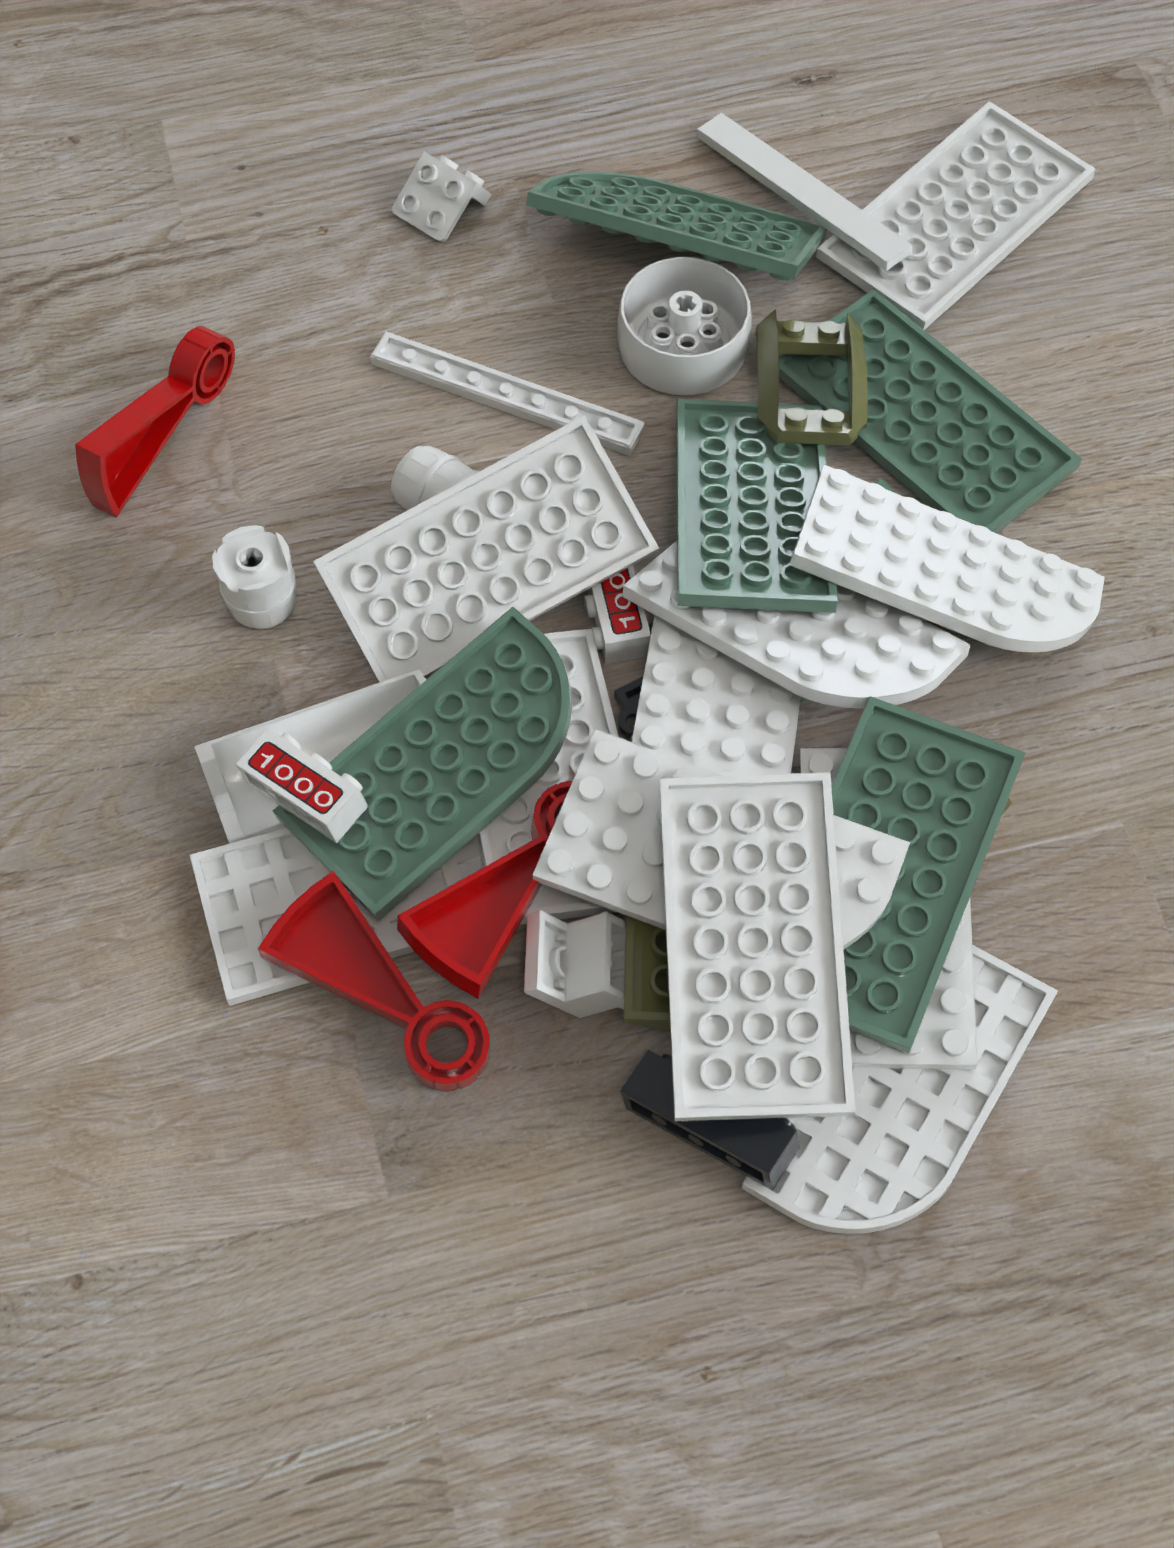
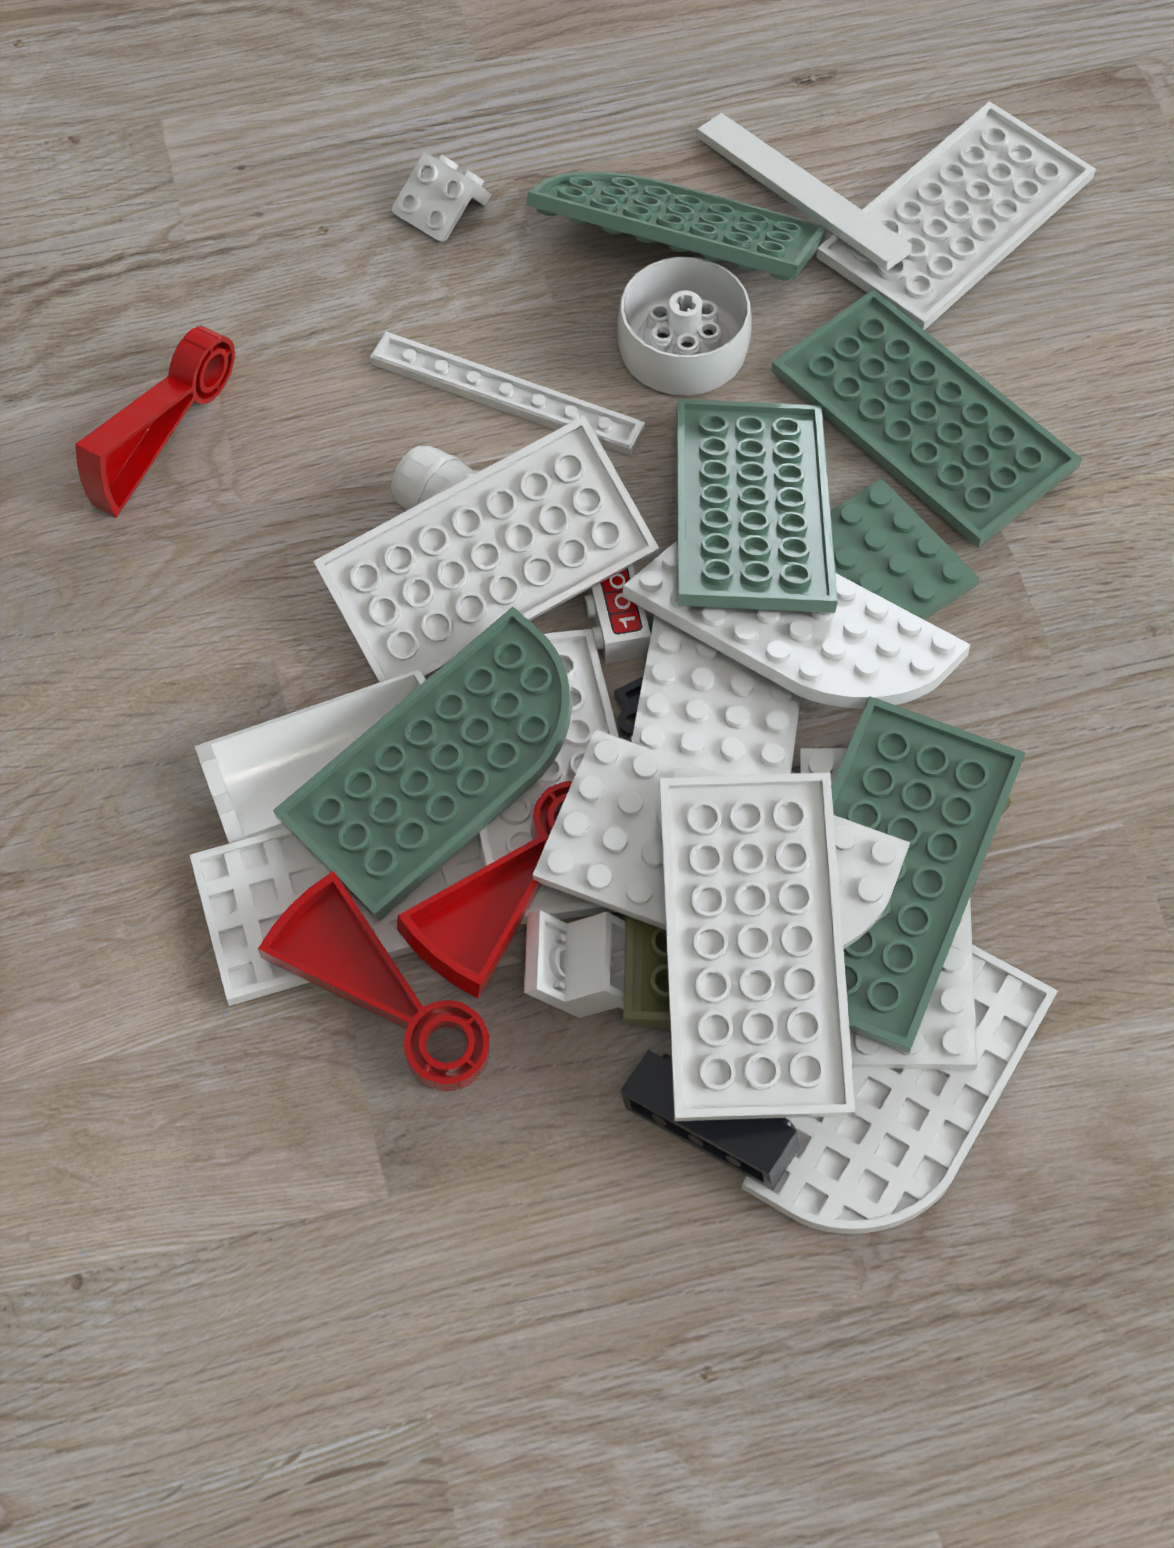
(255, 576): white piece -> none
(303, 784): white brick -> none
(811, 338): olive wedge -> none
(943, 567): white plate -> none

